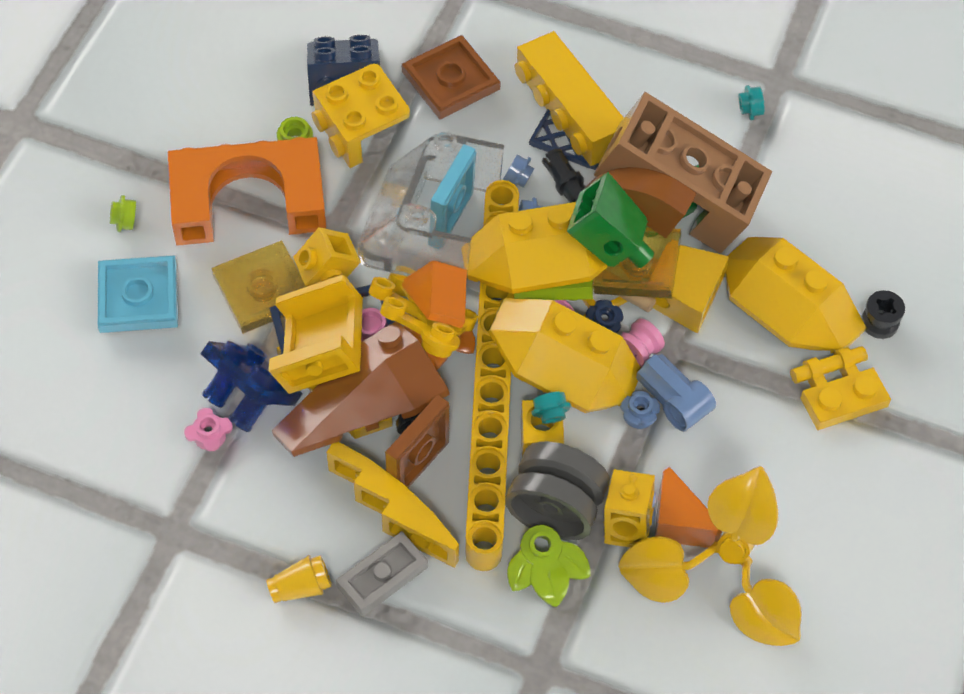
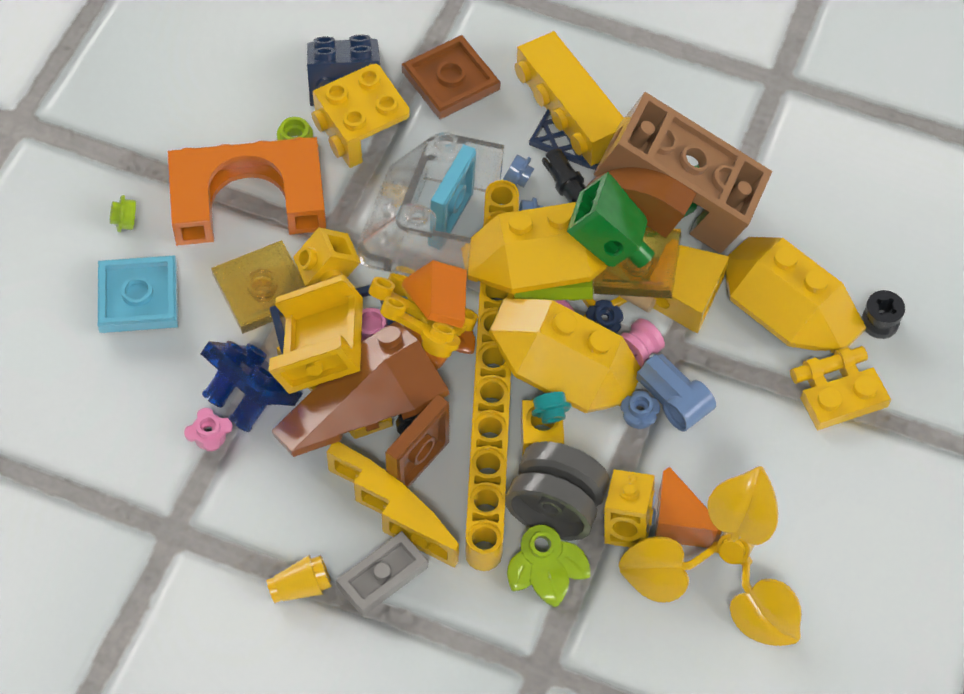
(752, 102): teal plate -> none

